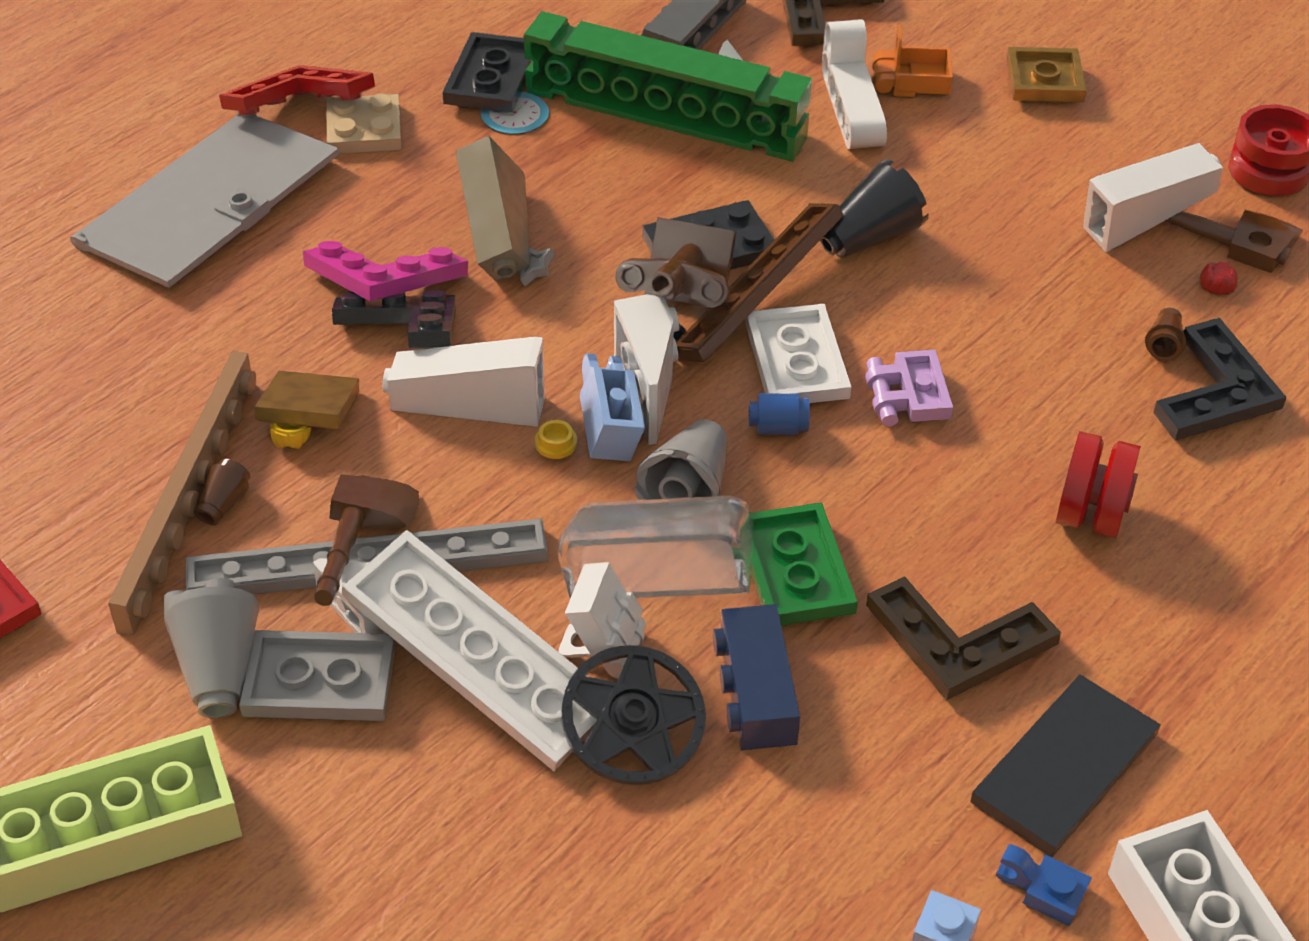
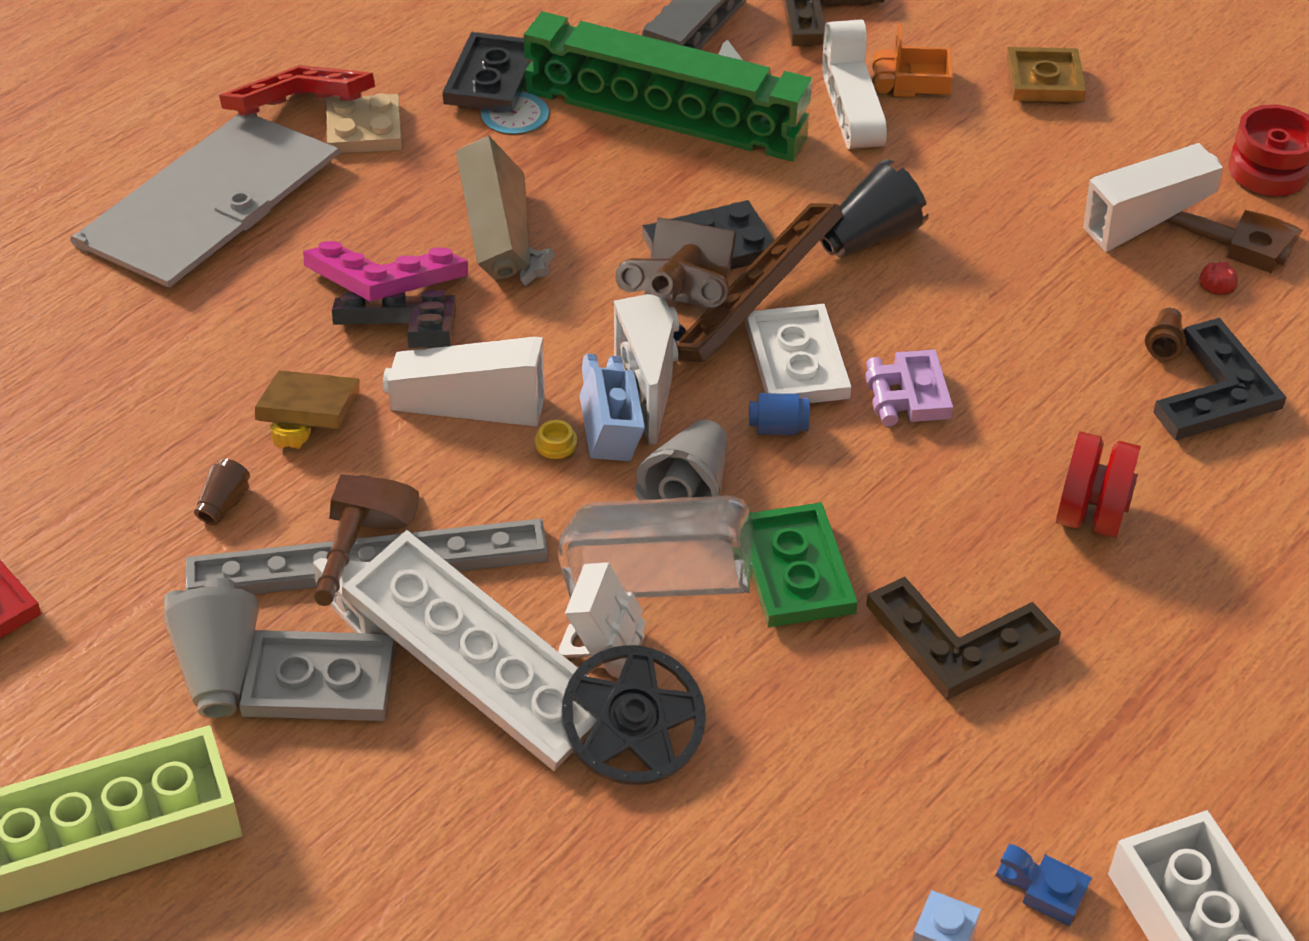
(181, 494): medium nougat plate -> none
(757, 677): dark blue brick -> none
(1065, 764): black tile -> none

